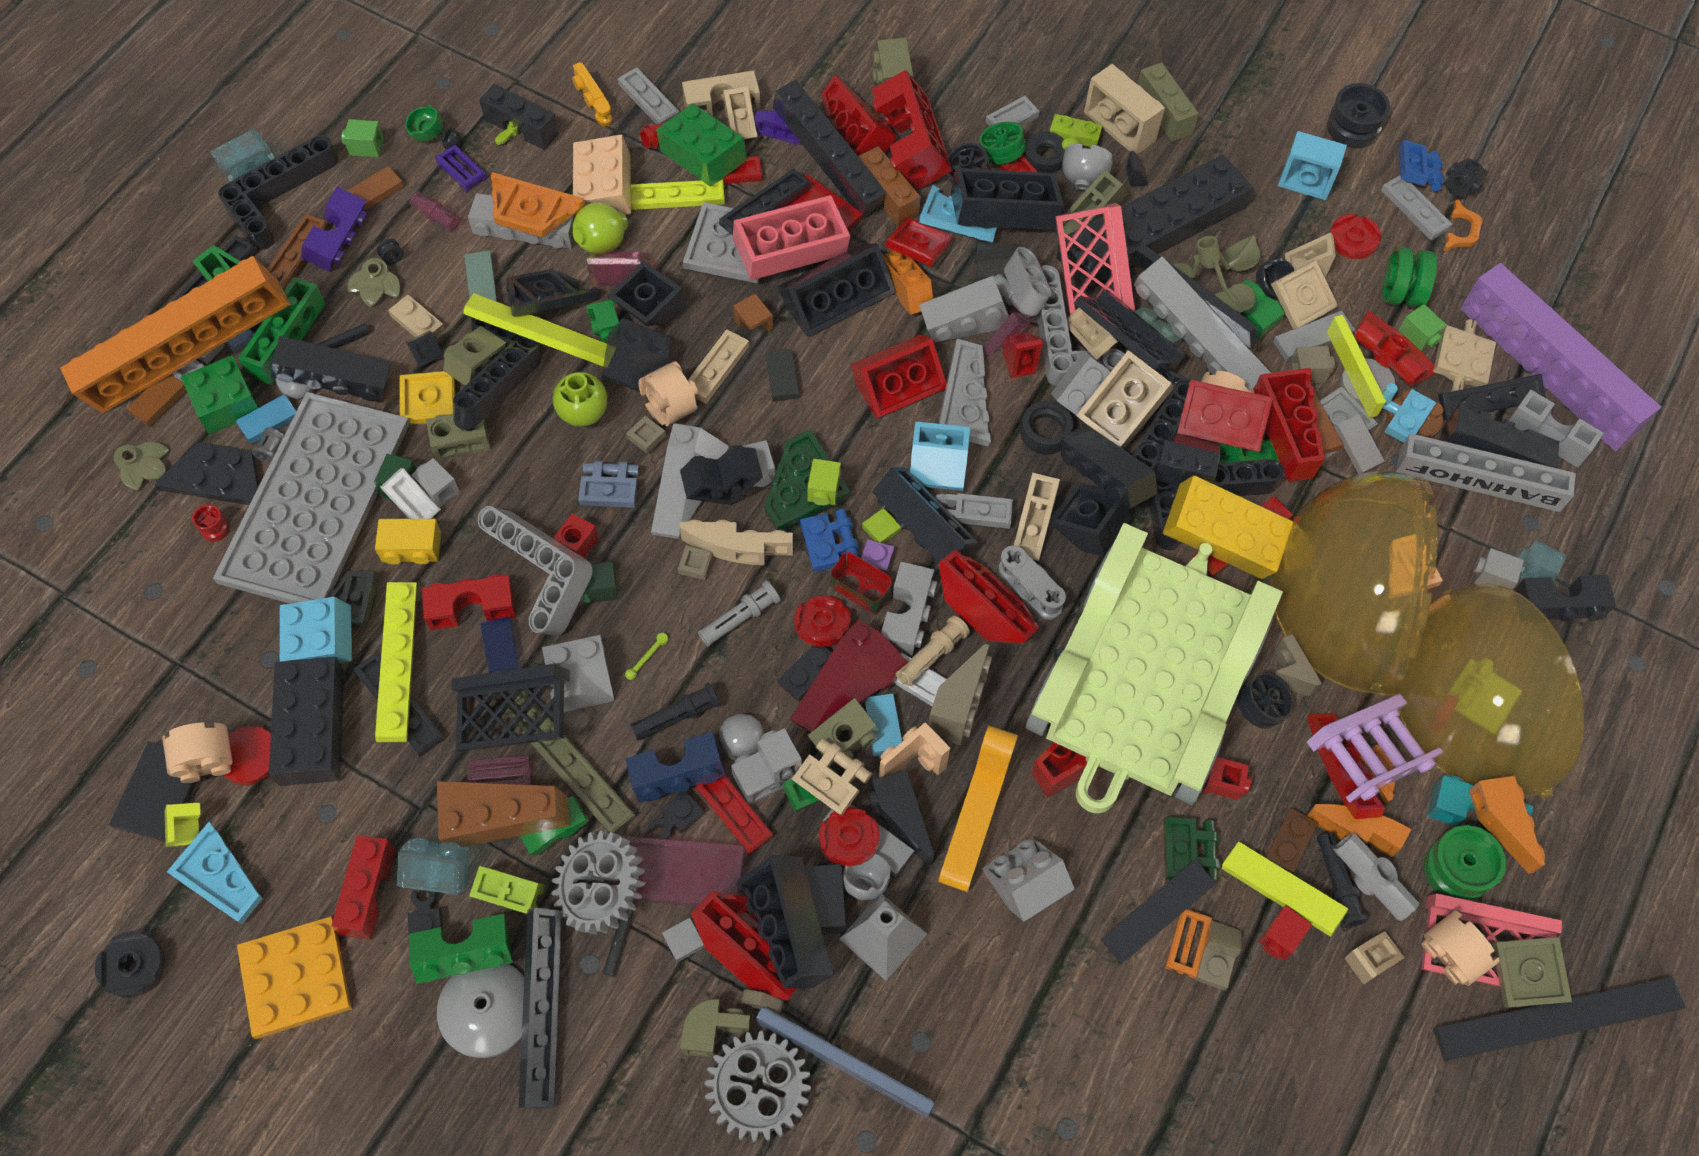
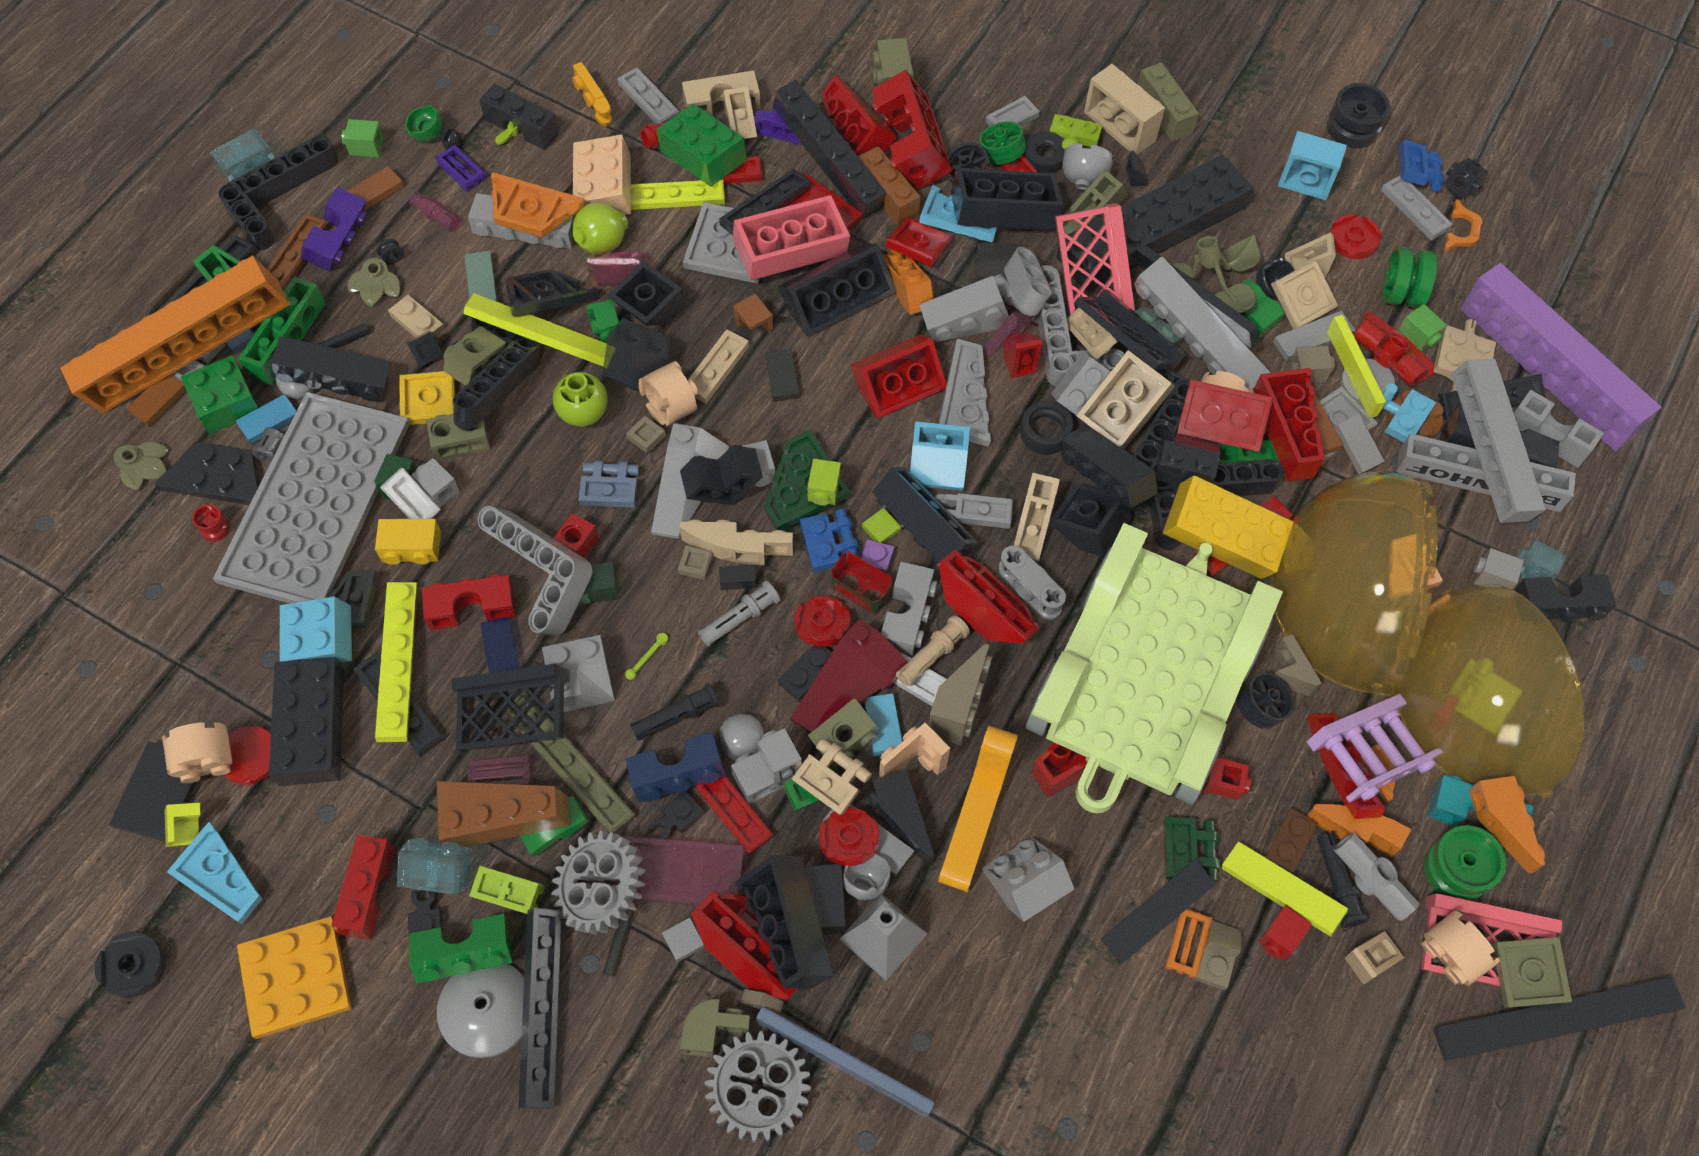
(737, 577): none -> black piece
(1498, 441): none -> light grey brick

